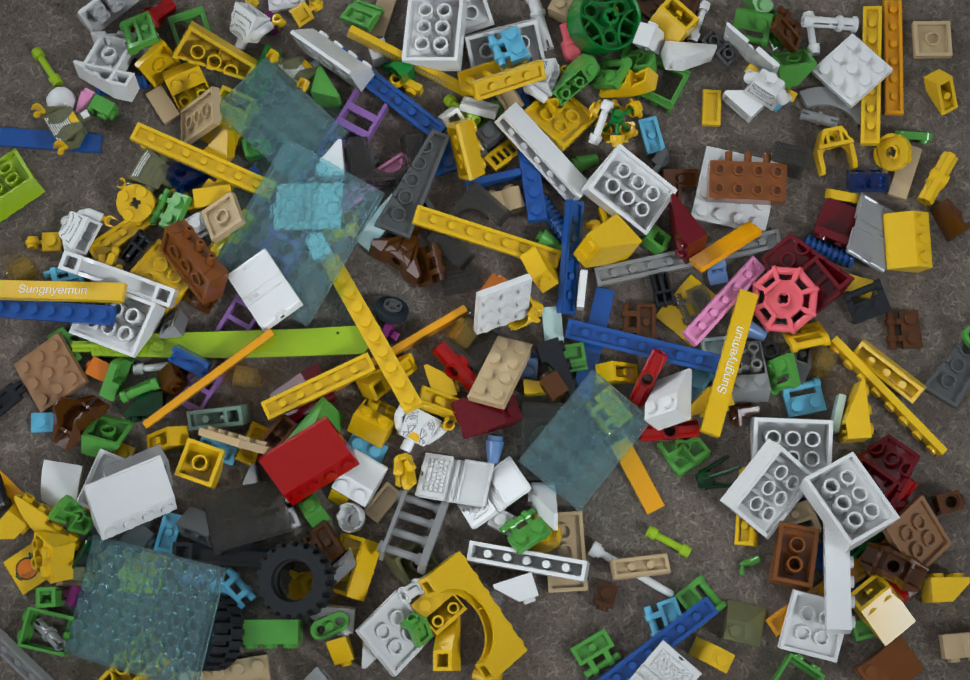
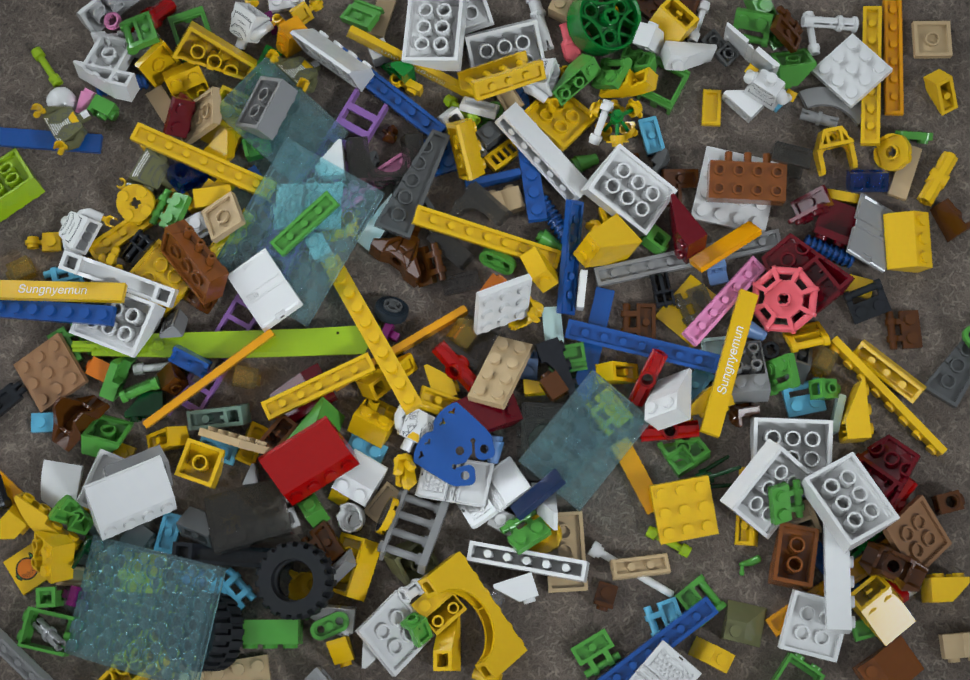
(112, 21): none -> bright pink cone
(179, 116): none -> dark red bracket
(267, 107): none -> light grey slope
(285, 42): none -> light orange brick
(304, 223): none -> bright green tile
(324, 91): bright green slope -> none
(387, 515): none -> yellow tile
(389, 136): none -> reddish brown piece
(444, 440): none -> blue piece
(498, 261): none -> bright green plate
(514, 45): medium azure plate -> none
(538, 494): none -> dark blue tile
(684, 509): none -> yellow plate
(780, 503): none -> bright green plate
(810, 205): none -> bracket
(828, 389): none -> bright green brick

